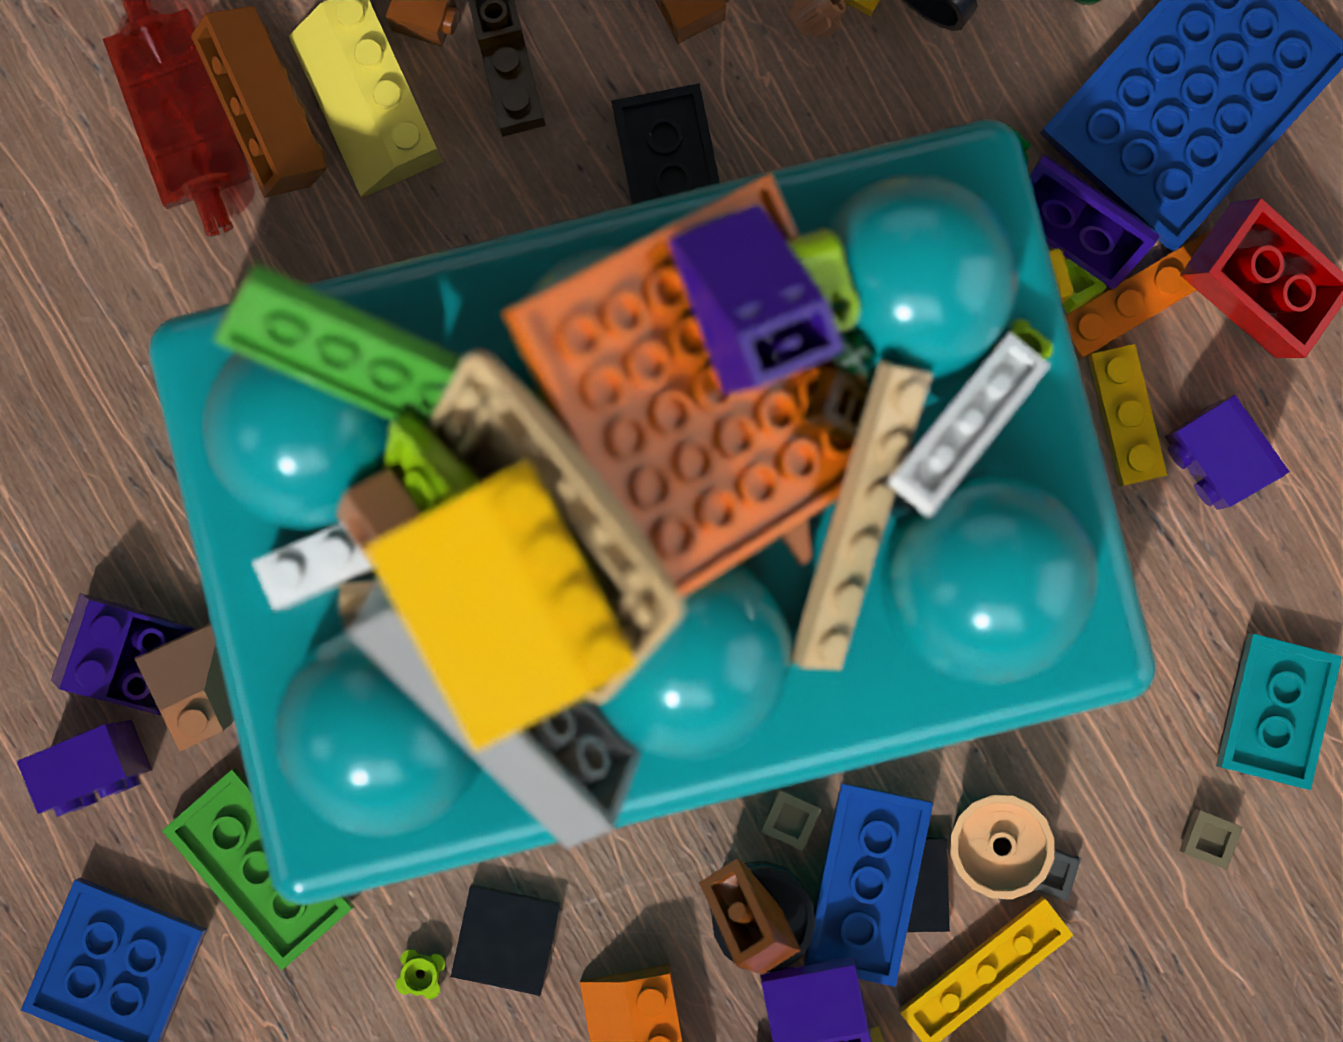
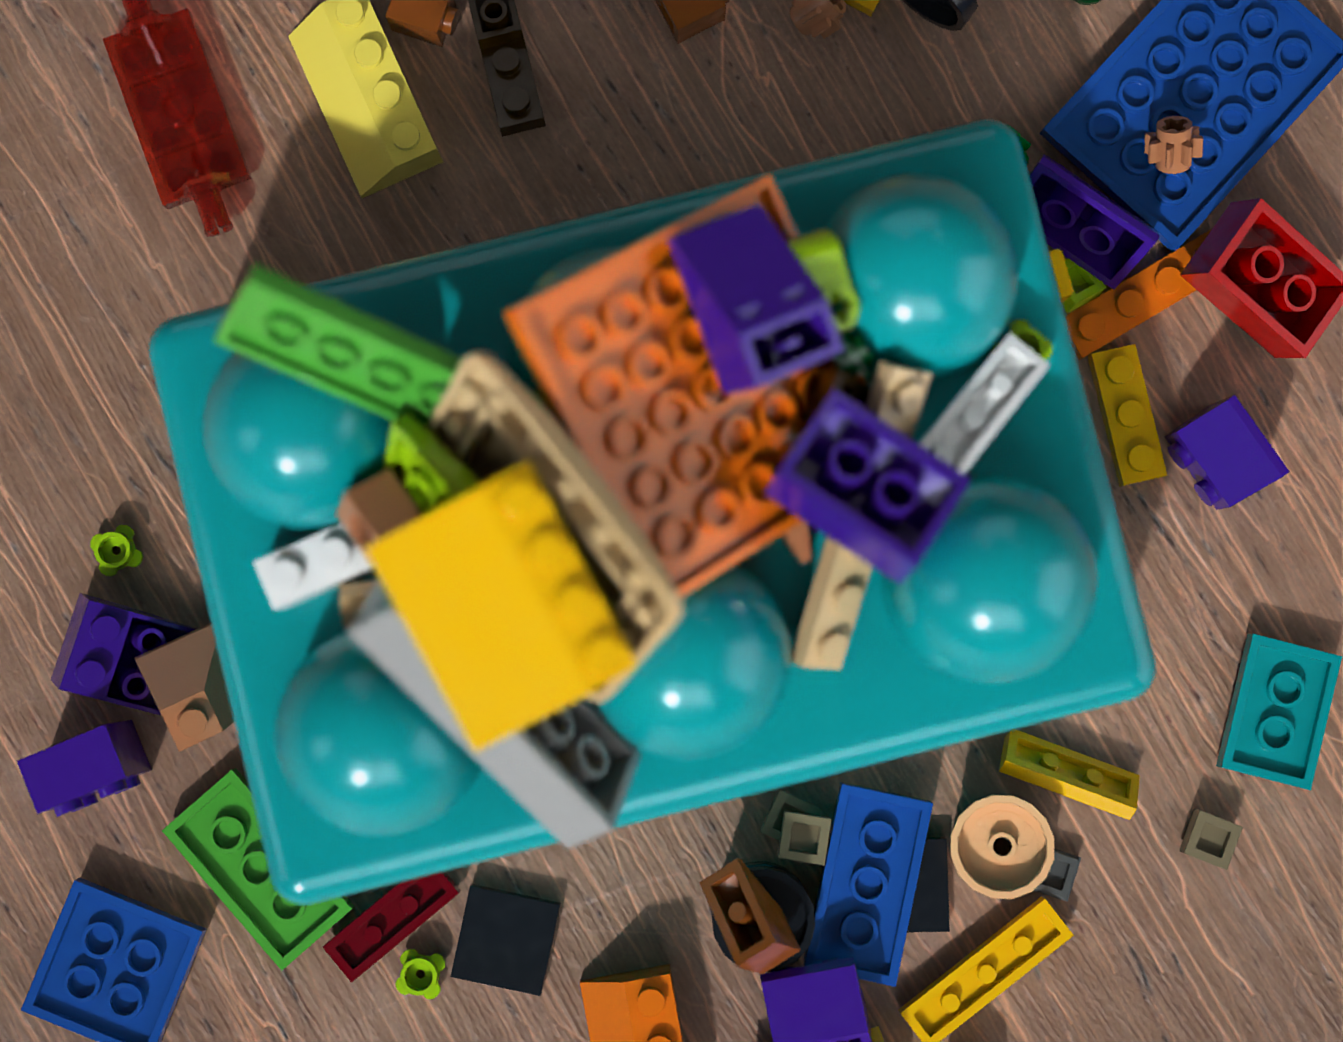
(103, 550): none -> lime plate
(259, 100): dark orange brick -> none
(389, 922): none -> dark red plate
(665, 143): black plate -> none
(804, 837): none -> dark tan plate
(868, 487): none -> dark purple slope
(1070, 773): none -> yellow plate
(1173, 144): none -> nougat gear

